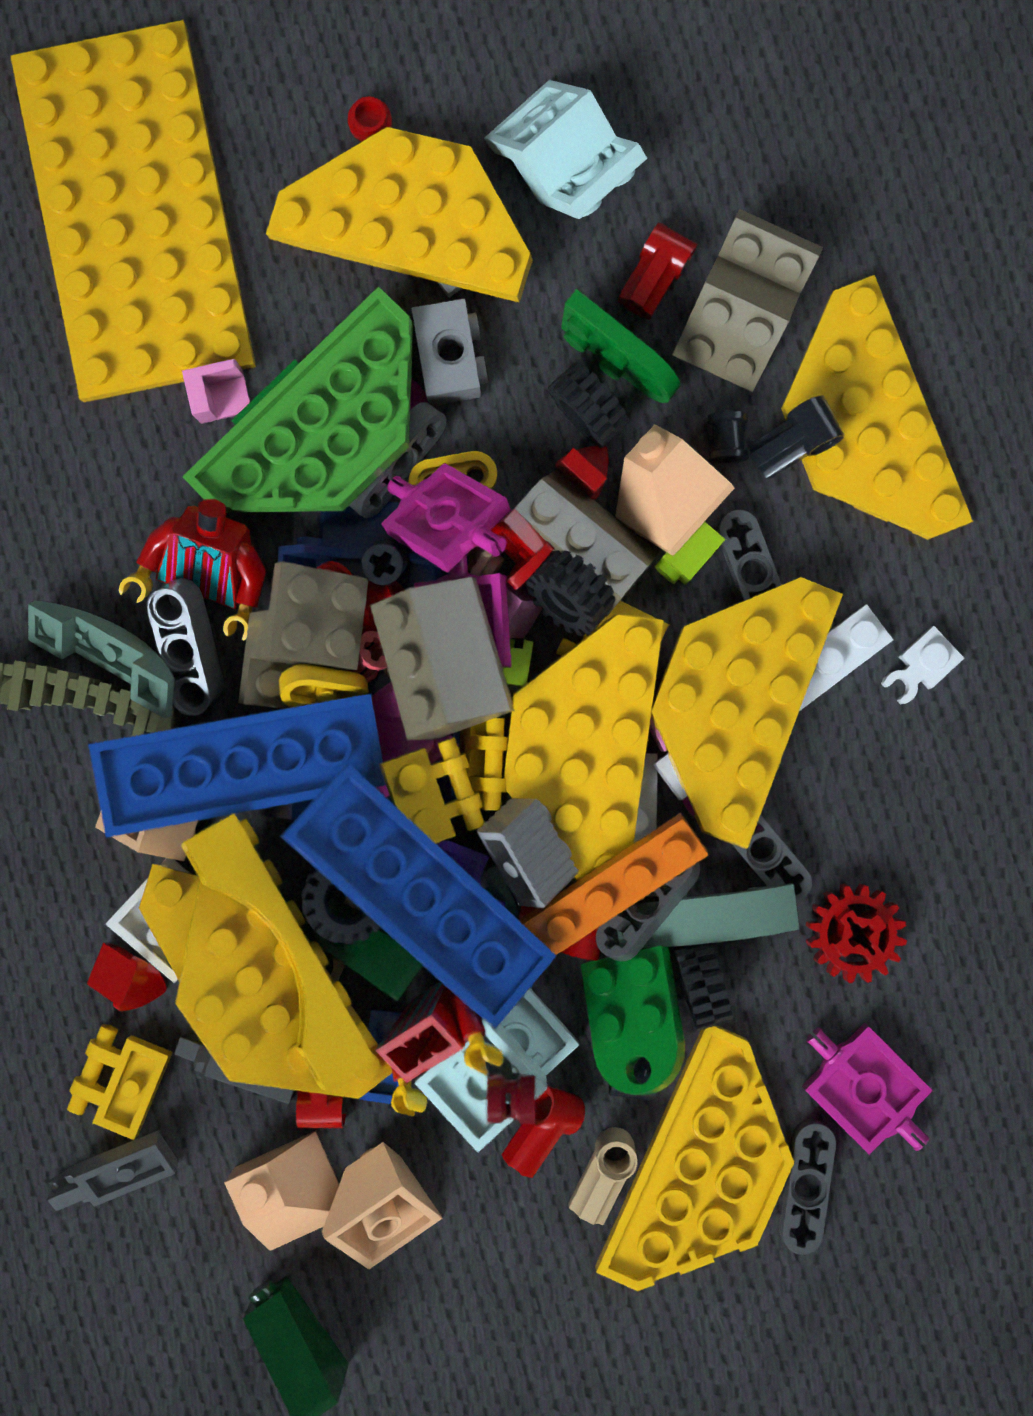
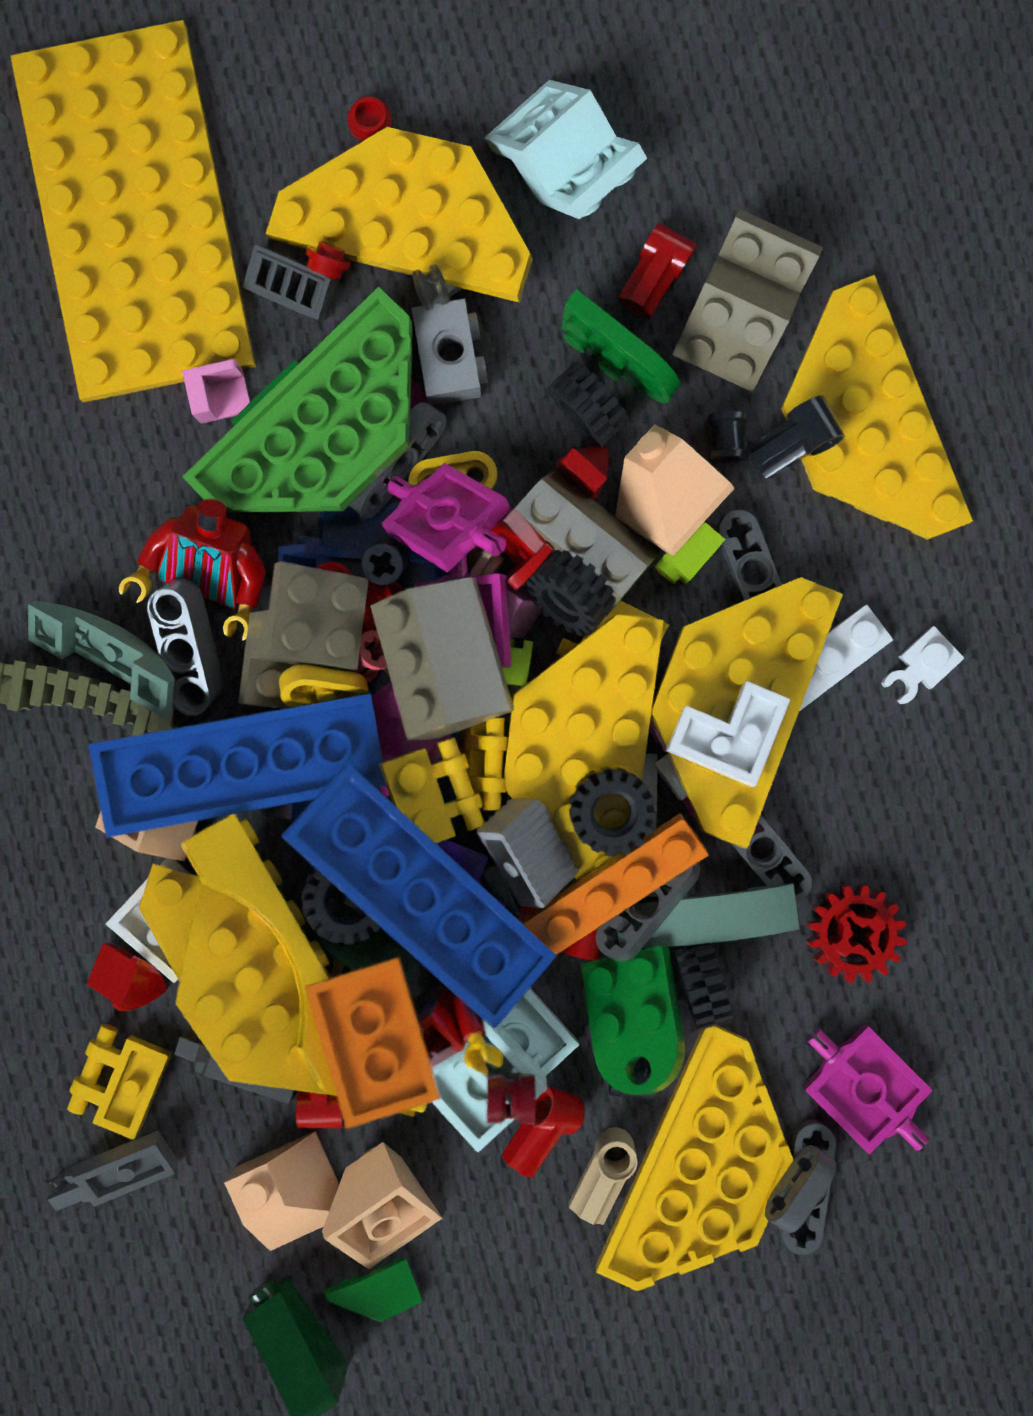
(323, 291): none -> dark grey slope
(327, 260): none -> red plate
(373, 1042): none -> orange plate
(378, 1293): none -> green slope
(430, 287): none -> clear smoke bush
(612, 839): none -> black tyre
(734, 747): none -> white plate
(800, 1189): none -> dark grey beam

